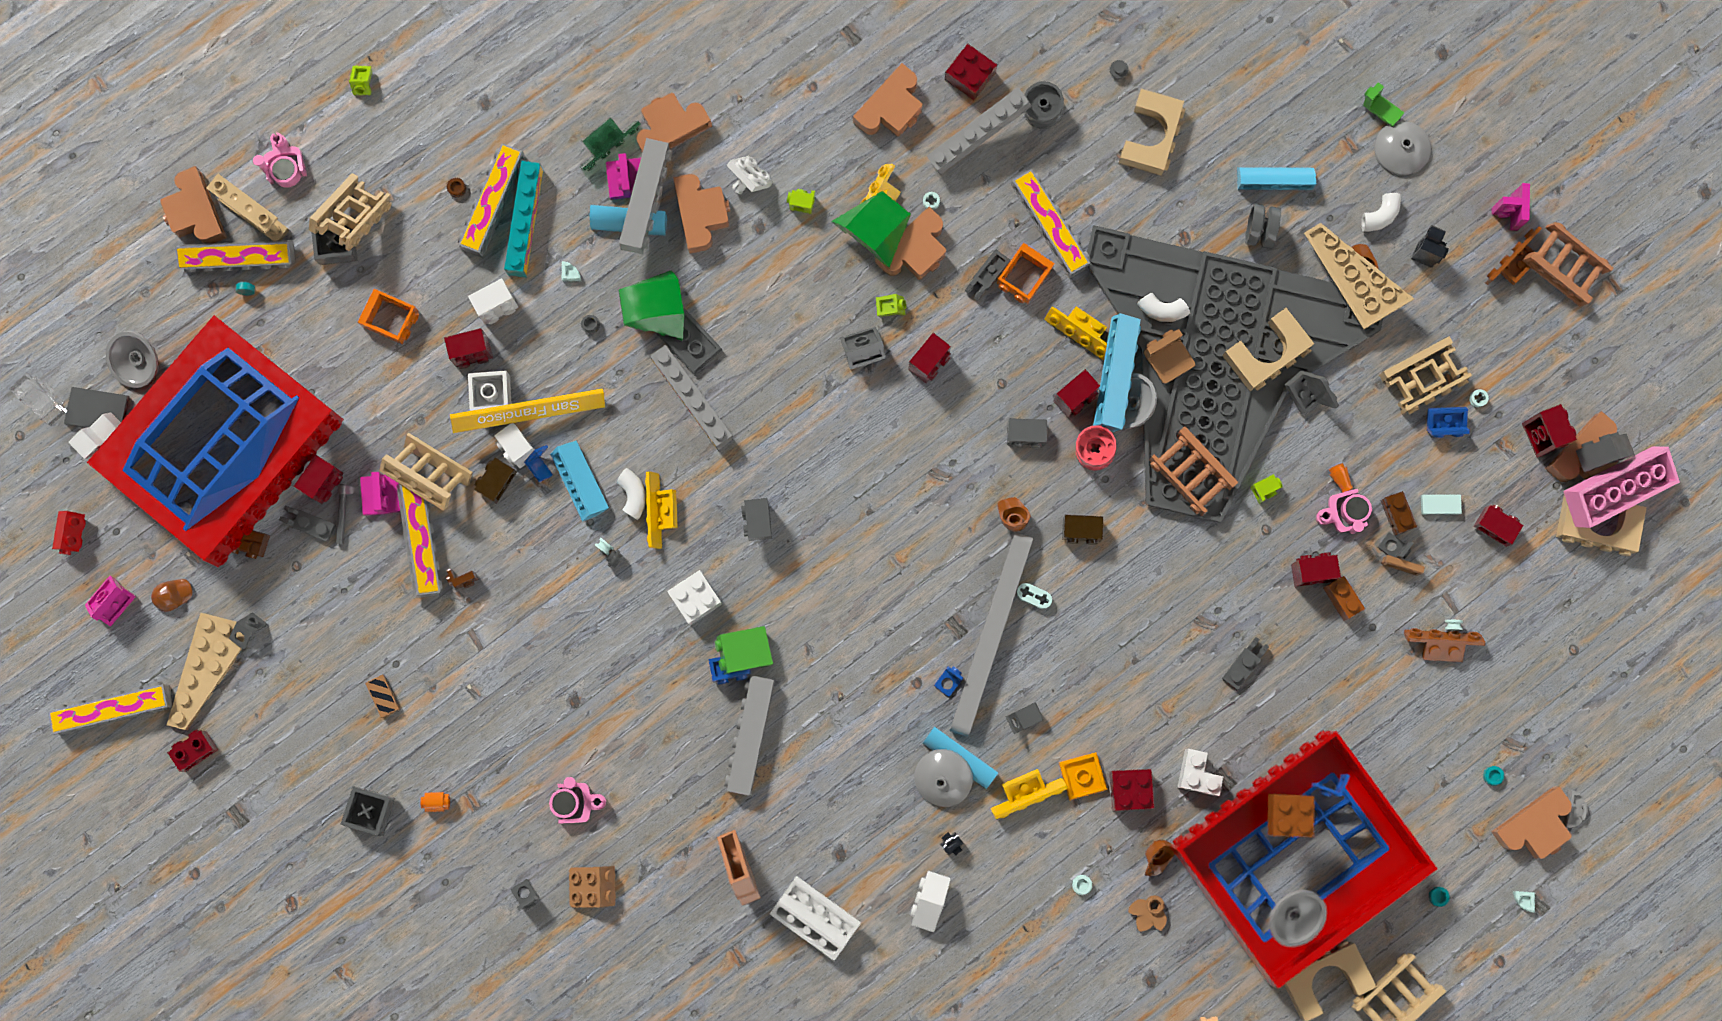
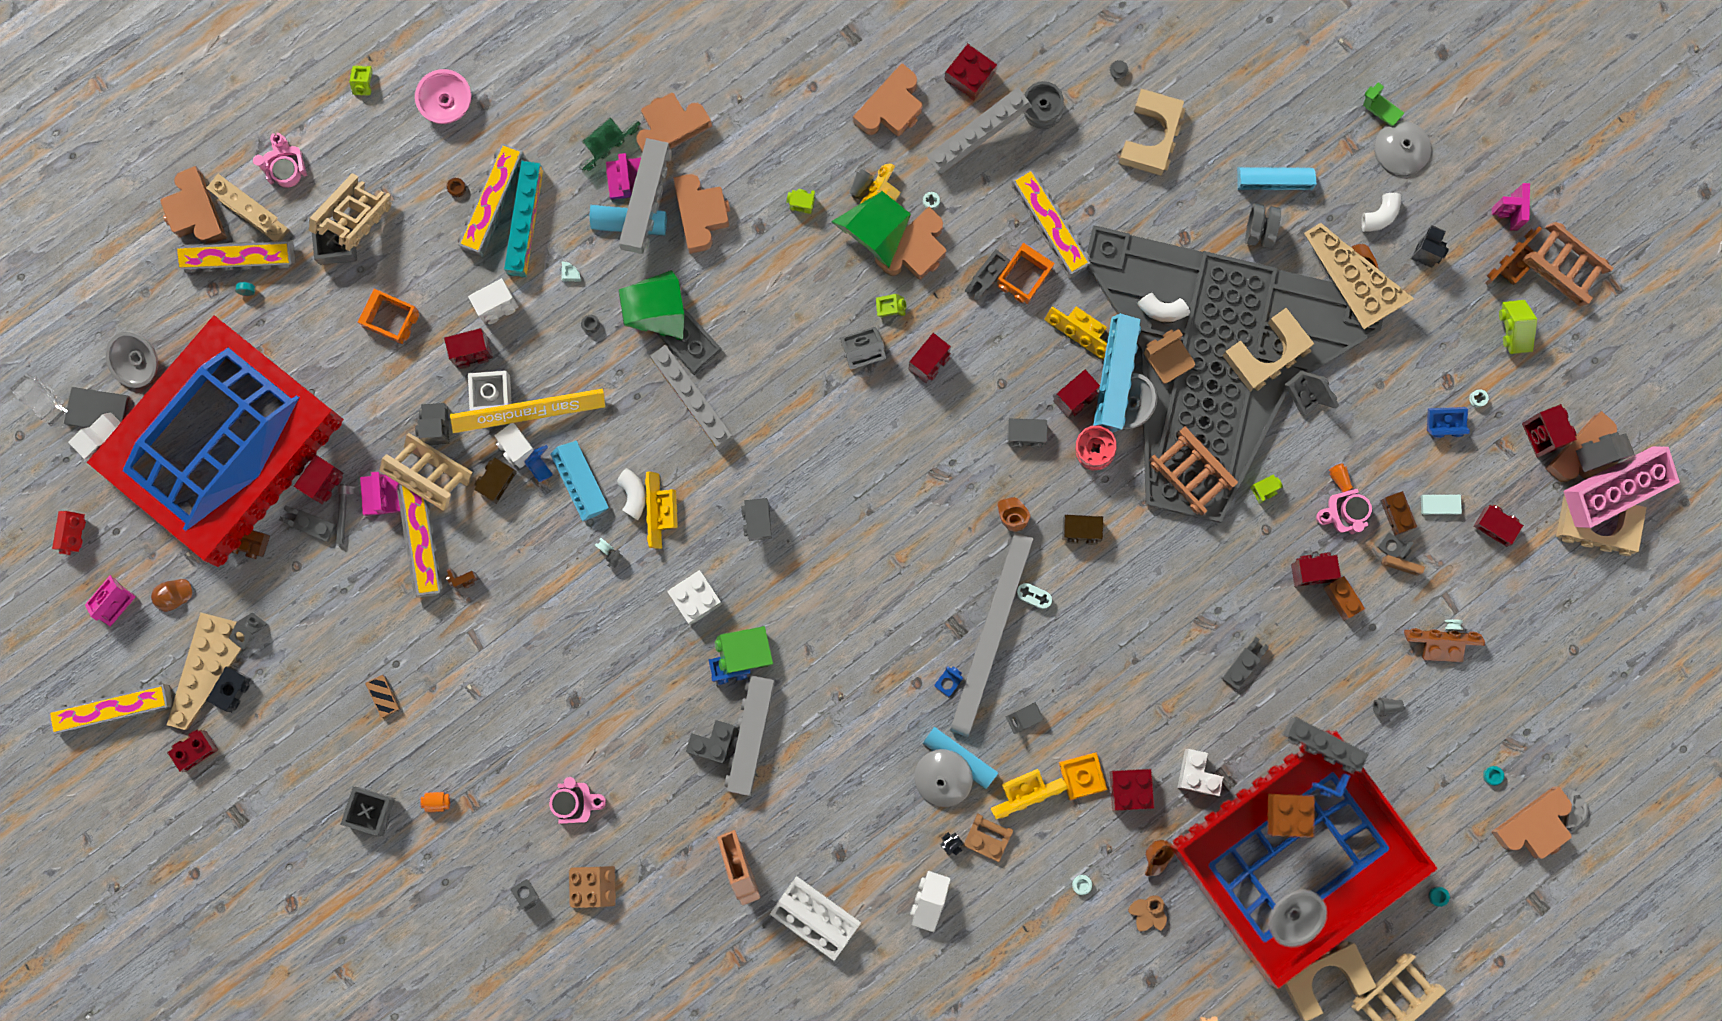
(219, 695): none -> black brick
(433, 424): none -> dark grey brick
(437, 87): none -> bright pink dish
(714, 748): none -> dark grey brick
(749, 175): white plate -> none
(860, 183): none -> dark grey cone
(984, 843): none -> medium nougat plate
(1325, 744): none -> dark grey brick
(1386, 706): none -> dark grey cone
(1418, 362): tan fence -> none
(1519, 325): none -> lime brick
(1525, 900): light aqua tile -> none

